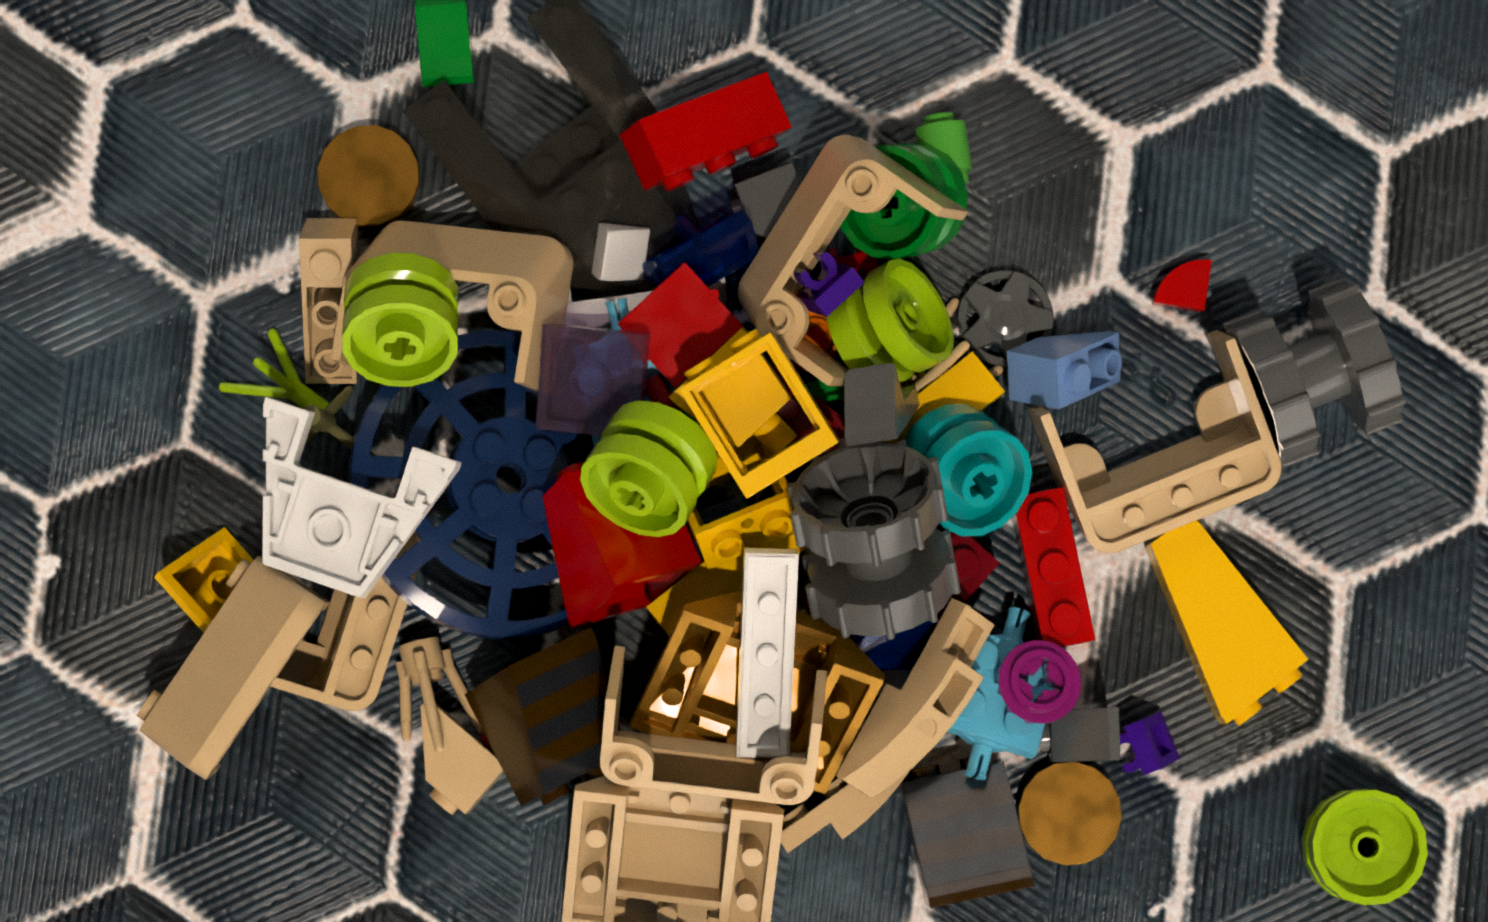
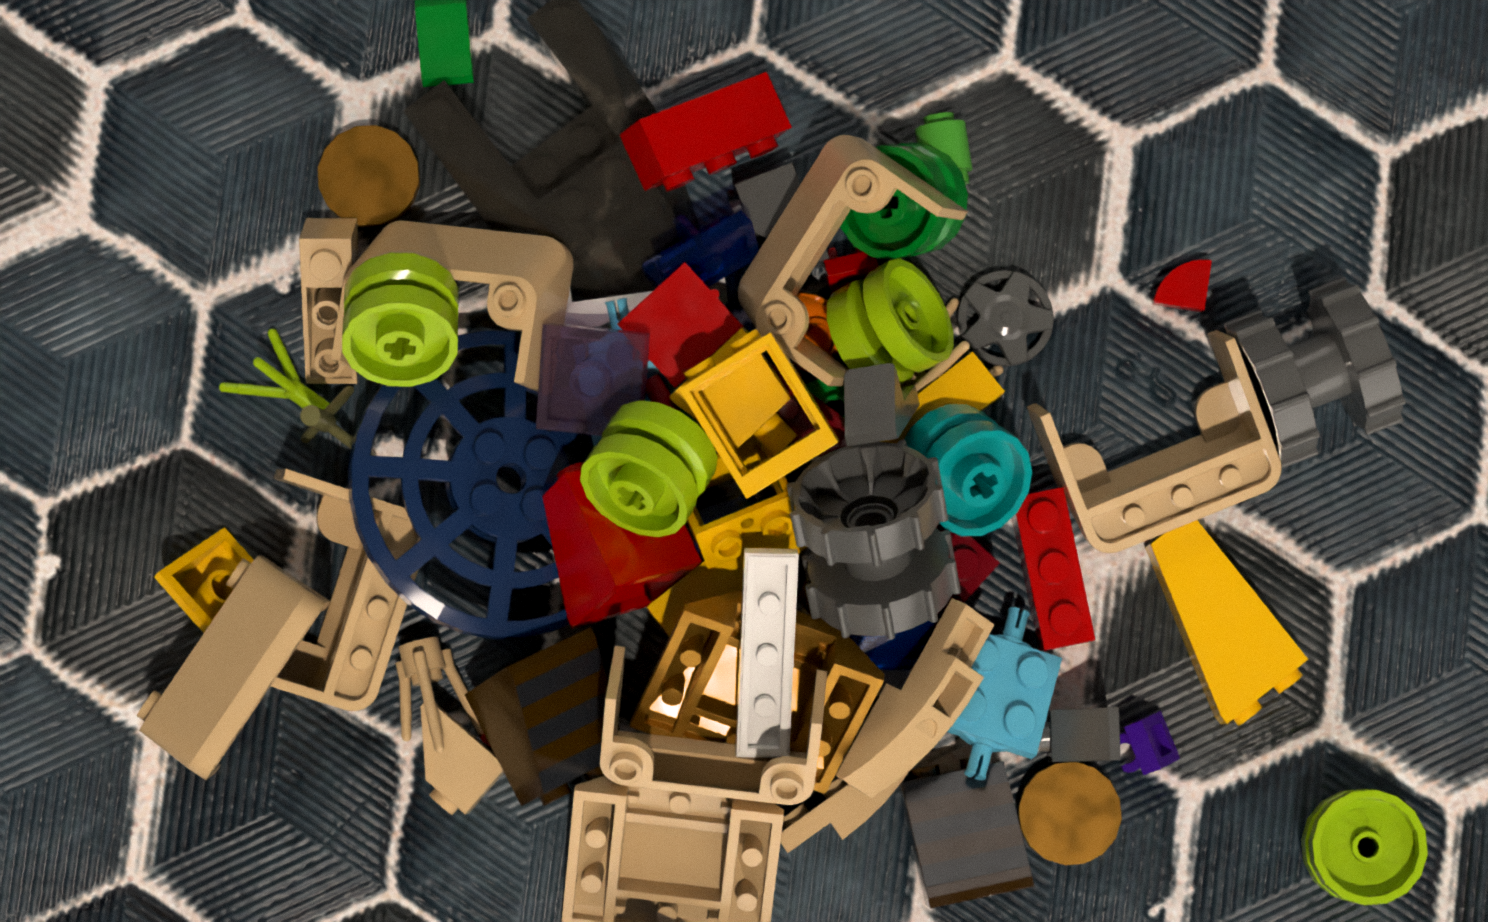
(332, 527): white wing -> none
(620, 252): white slope -> none
(830, 287): dark purple tile -> none
(1058, 671): magenta gear -> none
(1063, 368): medium blue slope -> none

